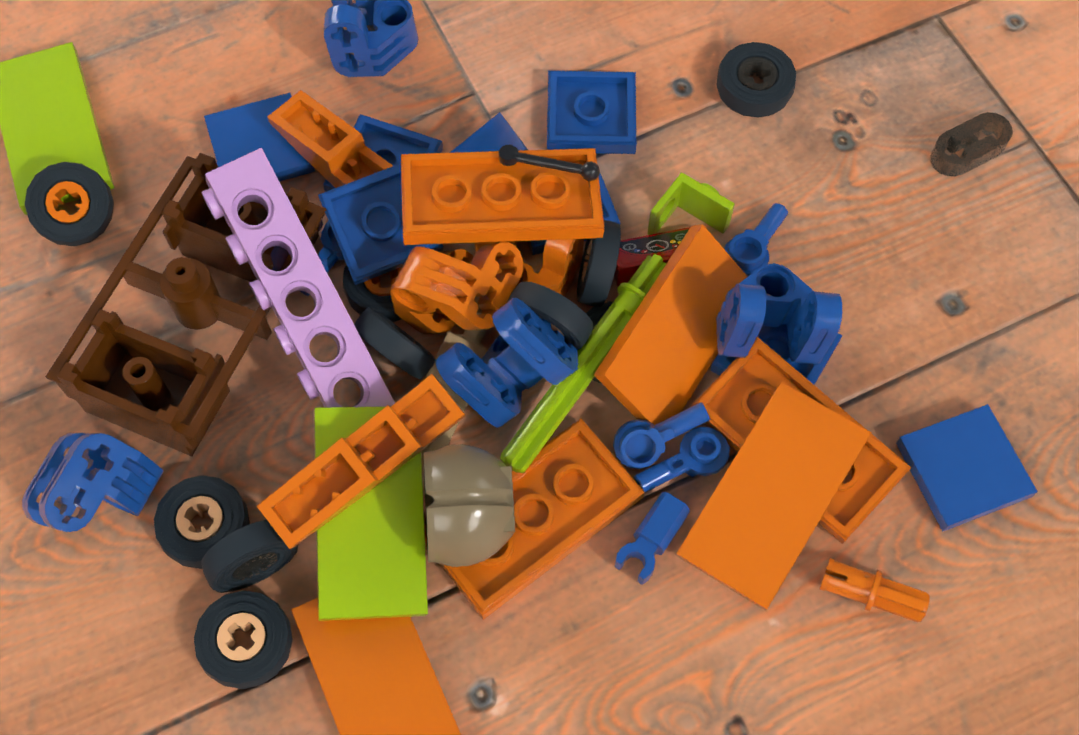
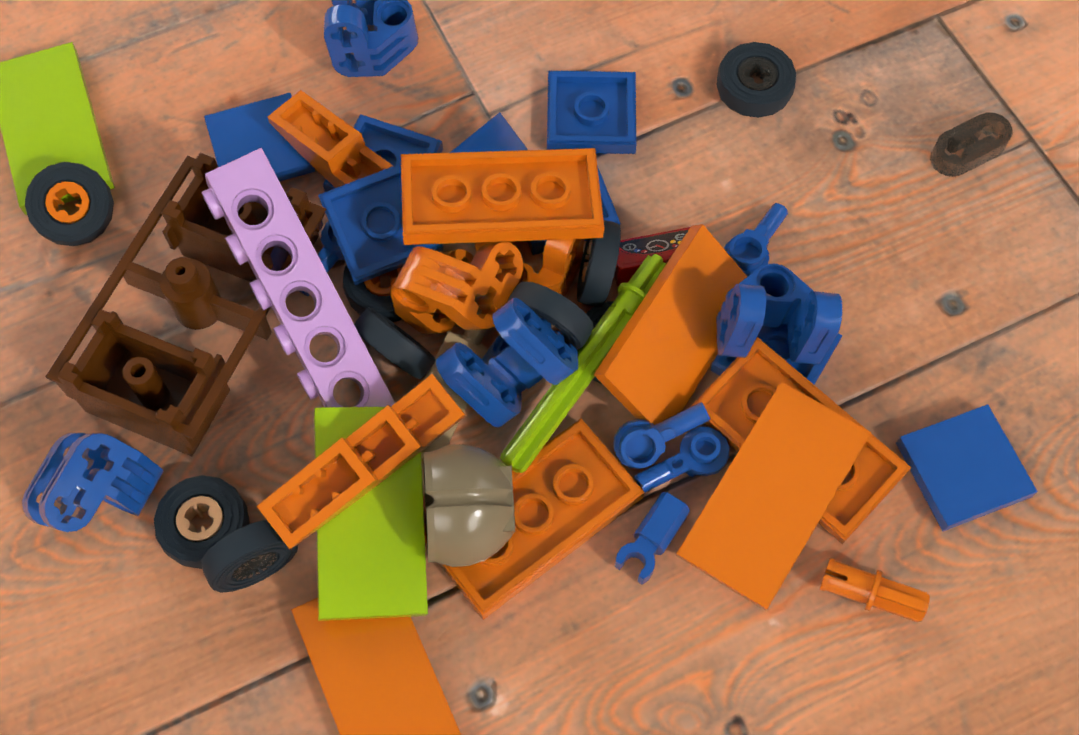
(243, 667): black bush -> none
(510, 156): black hinge -> none
(696, 199): lime bracket -> none

